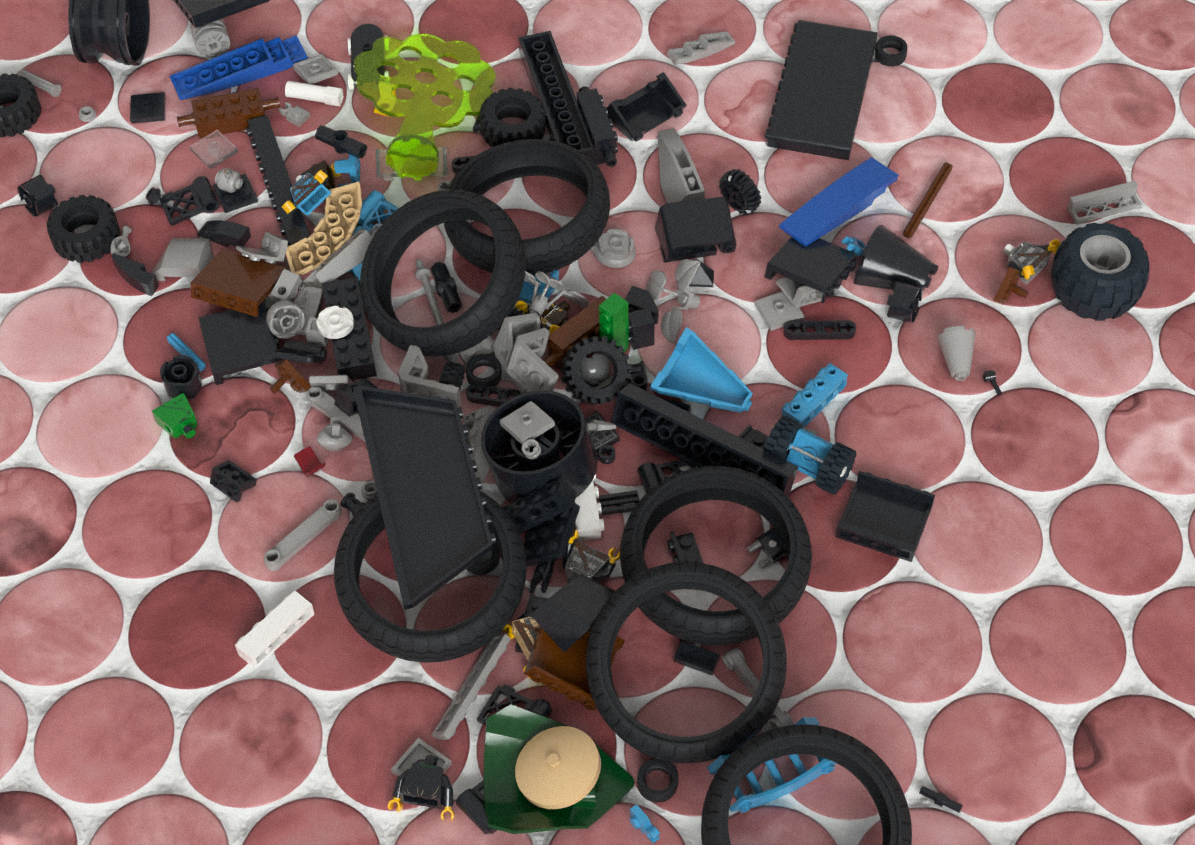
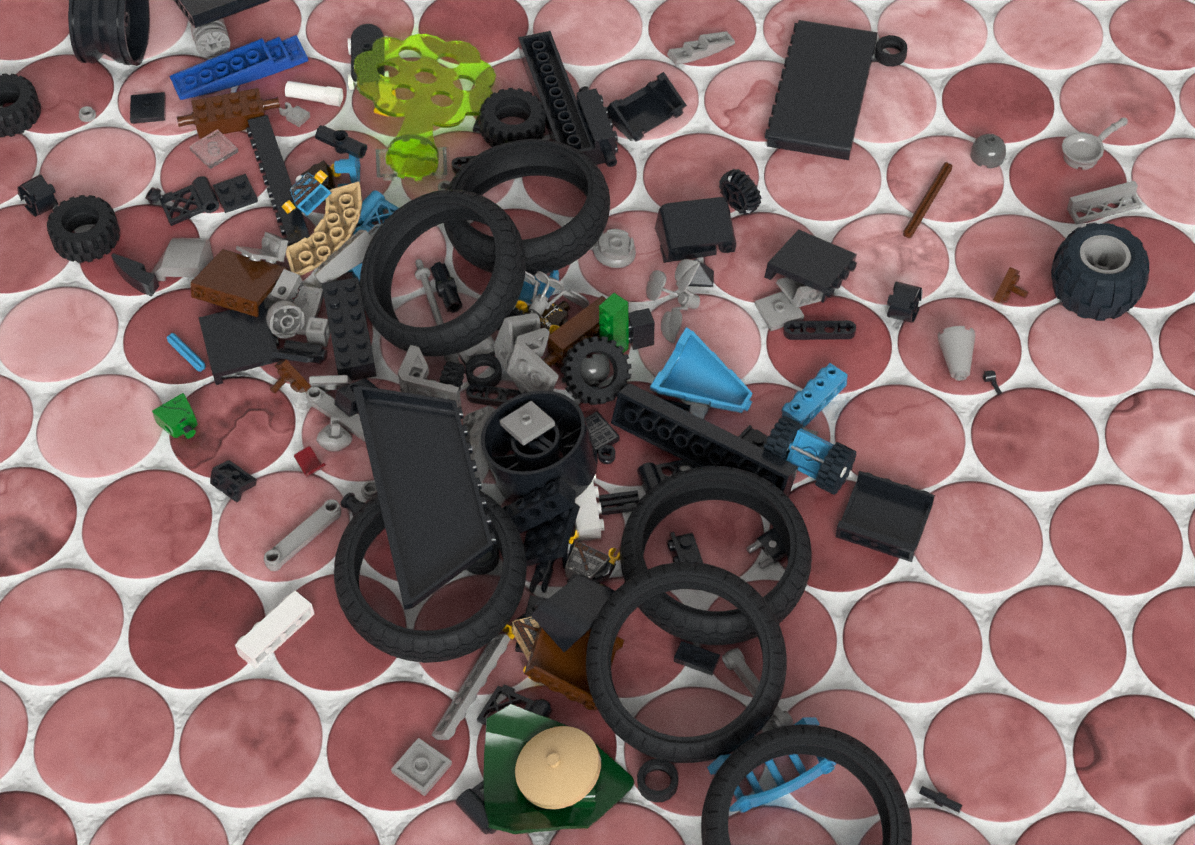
(53, 89): light grey axle -> none
(120, 244): light grey piece -> none
(181, 376): black brick -> none
(225, 233): black slope -> none
(228, 180): light grey head -> none
(315, 69): light grey plate -> none
(335, 322): white tile -> none
(424, 786): black torso -> none
(526, 448): light grey bush -> none
(596, 425): light grey bar -> none
(638, 375): black piece -> none
(640, 820): dark azure plate -> none
(642, 299): black slope -> none
(677, 171): light grey wedge -> none
(839, 201): blue slope -> none
(854, 245): dark azure plate -> none
(891, 260): black cone -> none
(988, 151): none -> dark grey cylinder
(1030, 258): torso -> none
(1086, 149): none -> light grey piece

